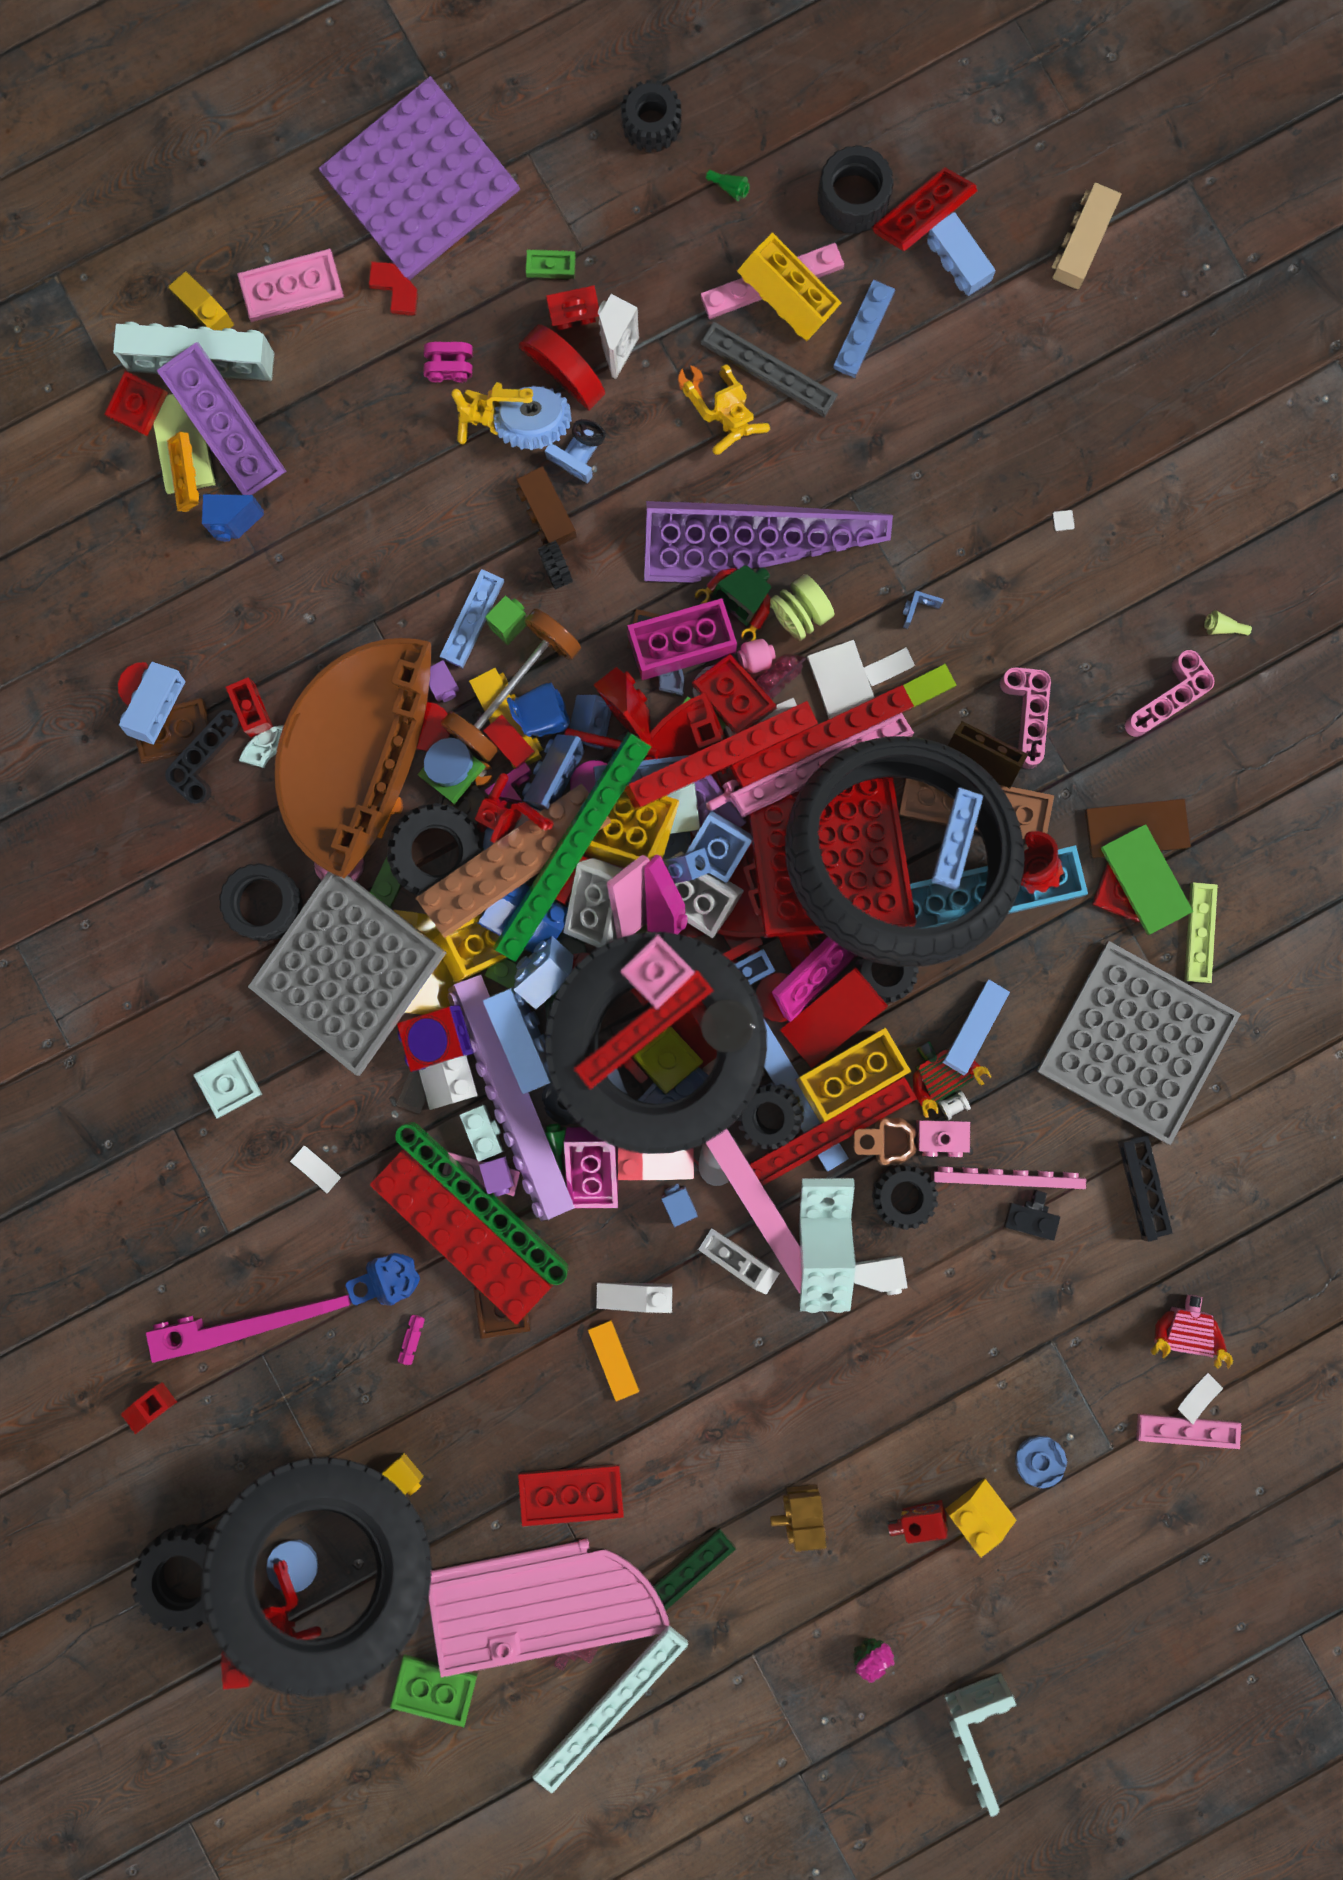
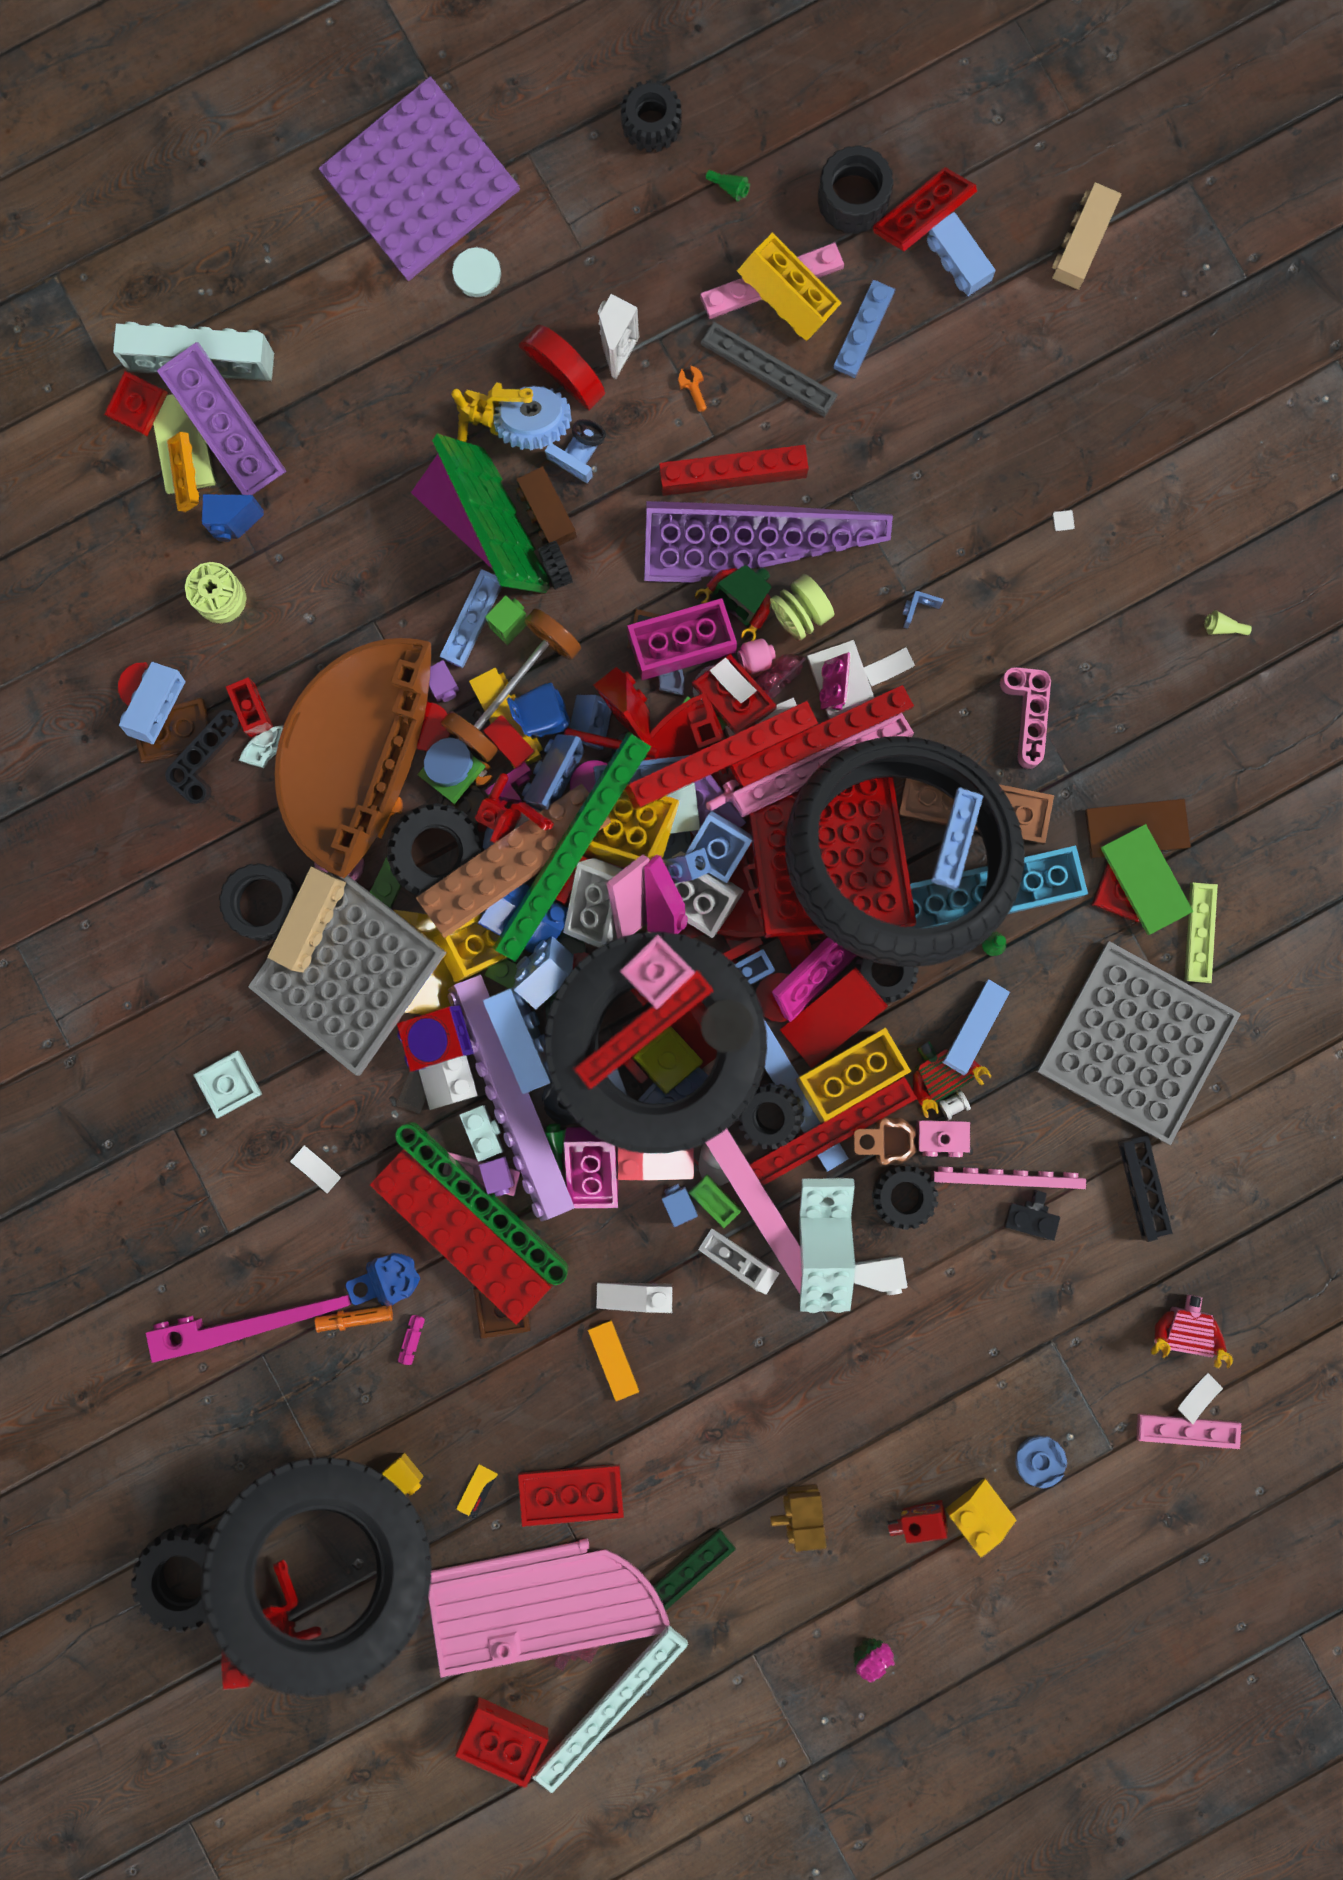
(148, 1407): red slope -> none
(200, 303): yellow slope -> none
(224, 602): none -> yellowish green wheel
(290, 285): bright pink tile -> none
(300, 1561): light blue tile -> none
(307, 920): none -> tan brick
(354, 1318): none -> orange pin
(404, 293): red tile -> none
(427, 1694): bright green tile -> none
(448, 361): dark pink brick -> none
(470, 500): none -> green piece
(476, 272): none -> light aqua tile
(477, 1491): none -> yellow sticker
(502, 1742): none -> red piece
(550, 264): bright green plate -> none
(573, 306): red brick -> none
(715, 1200): none -> bright green tile
(728, 410): yellow piece -> none
(733, 470): none -> red brick
(733, 680): none -> white sticker
(835, 682): none -> dark pink hinge
(930, 685): lime tile -> none
(974, 1705): light aqua bracket -> none
(993, 755): dark brown brick -> none
(994, 944): none -> green cone
(1041, 862): red hat -> none
(1168, 700): bright pink beam -> none

